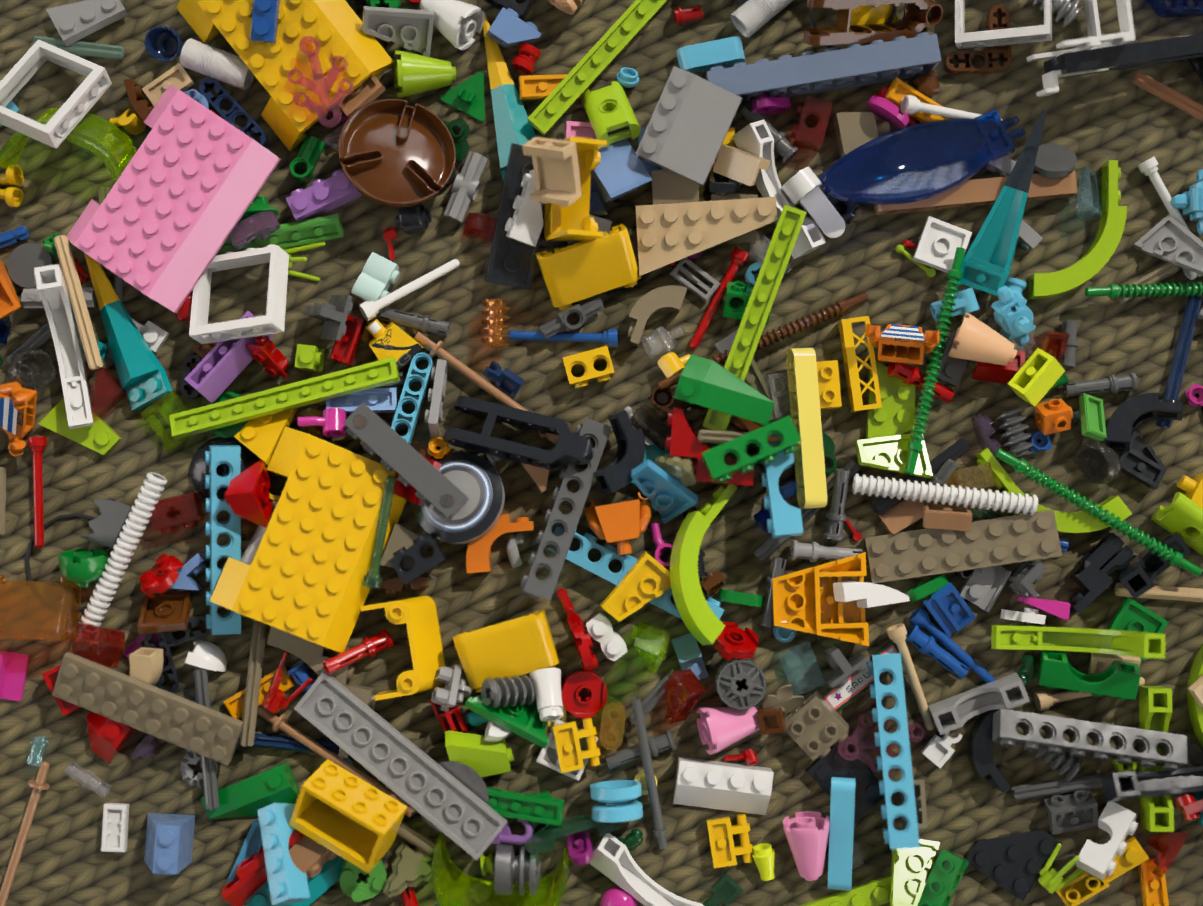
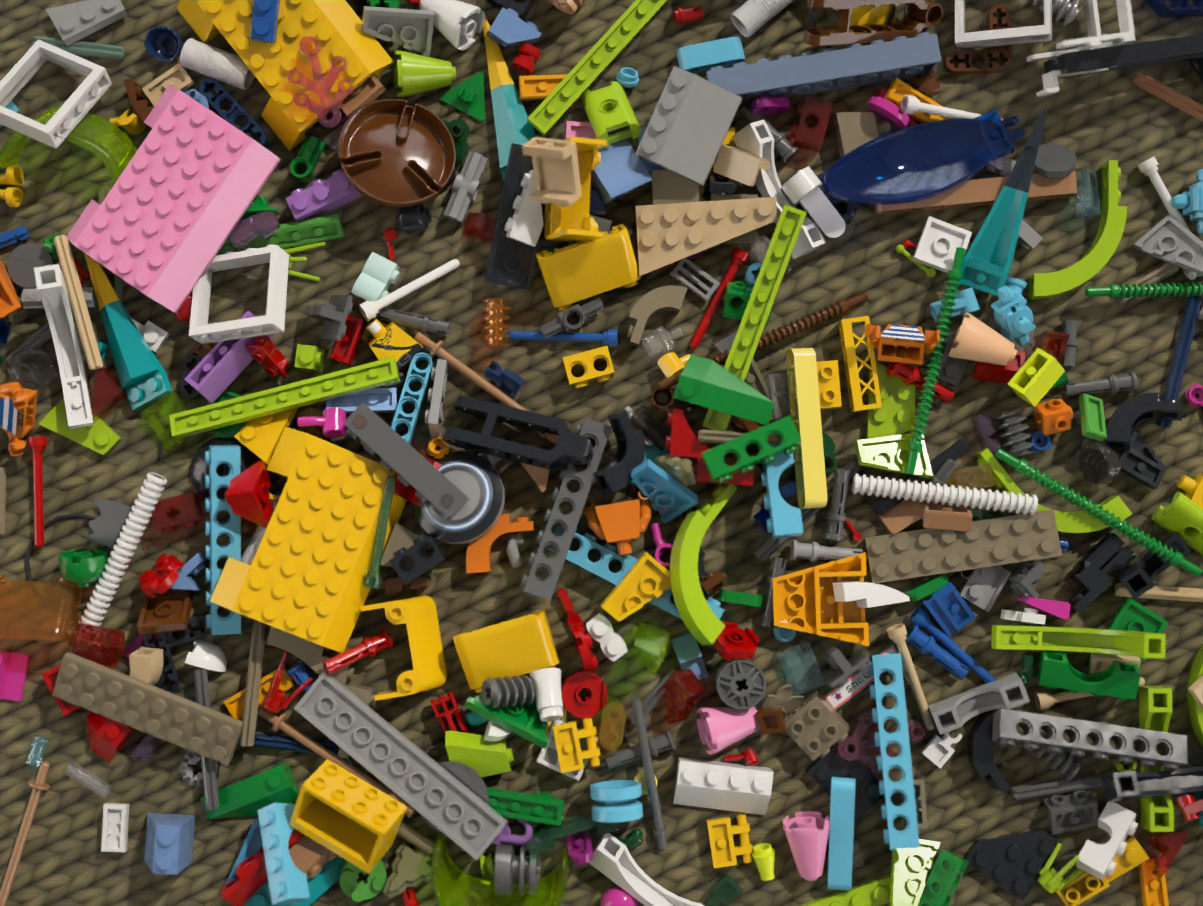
(454, 689): light grey hips -> none

